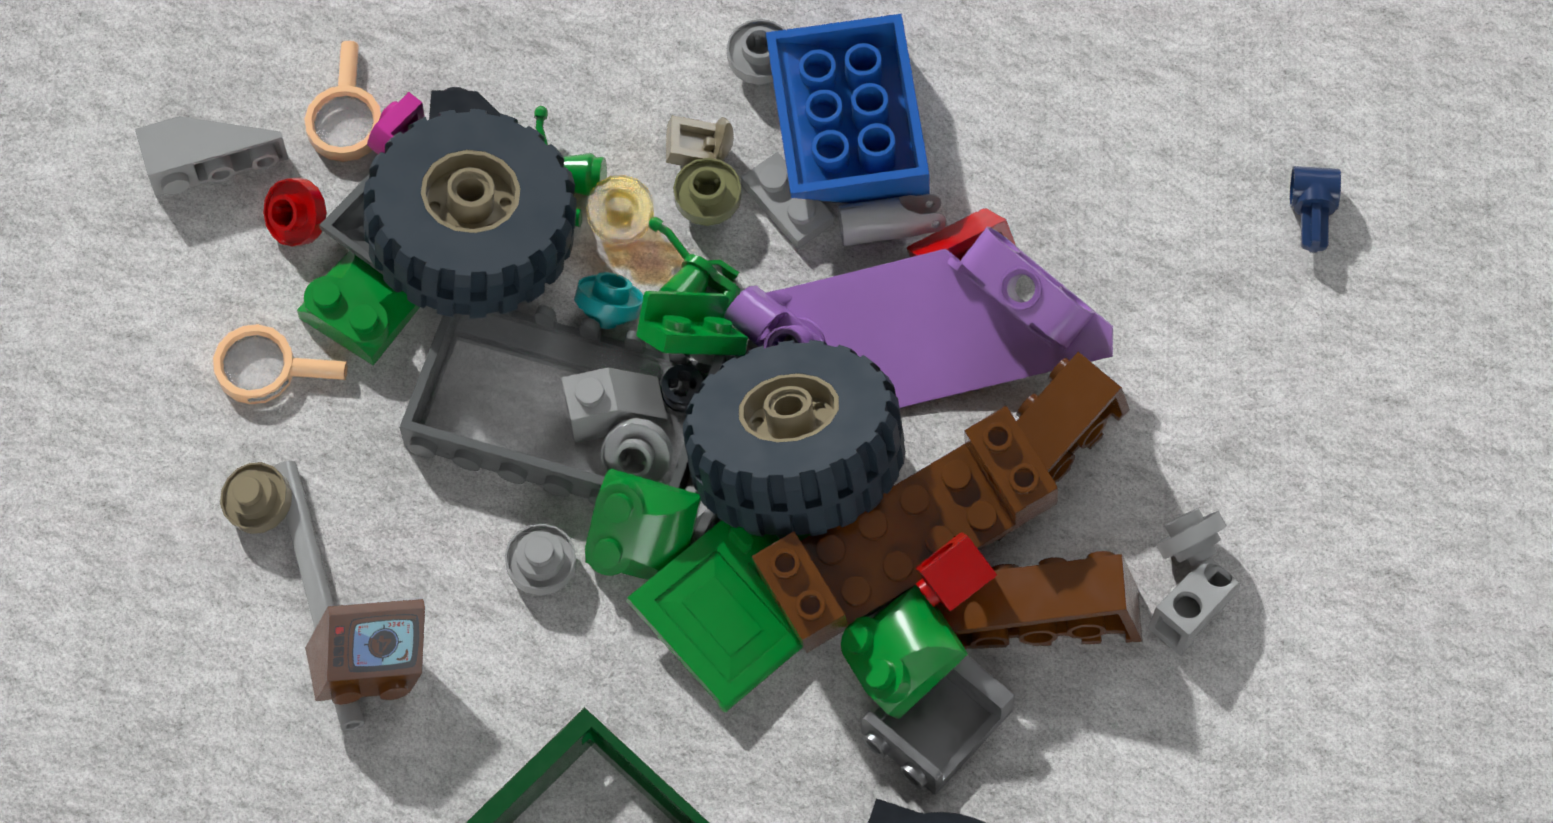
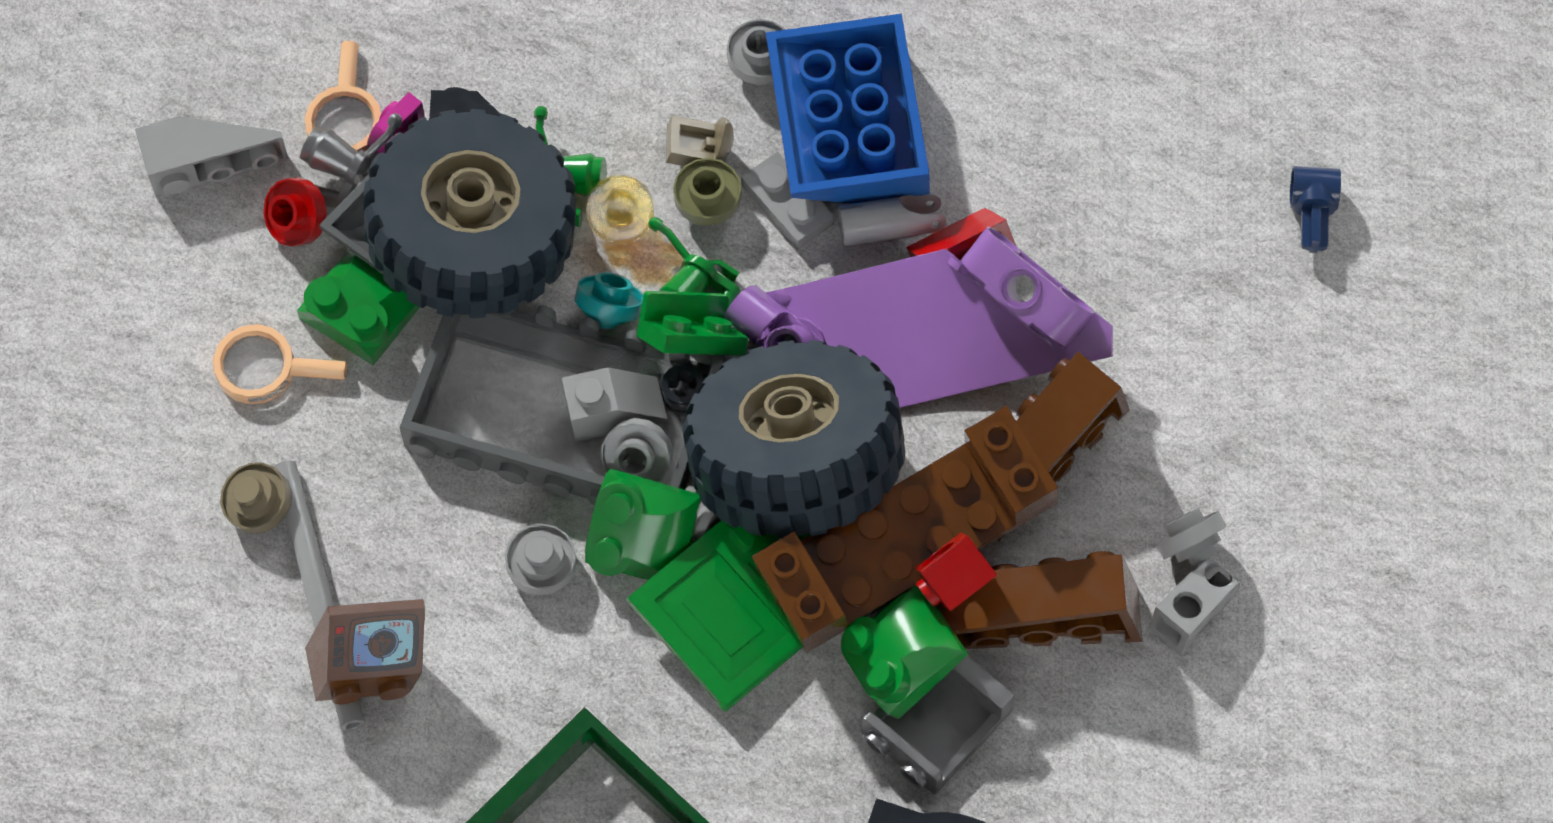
(334, 156): none -> flat silver piece

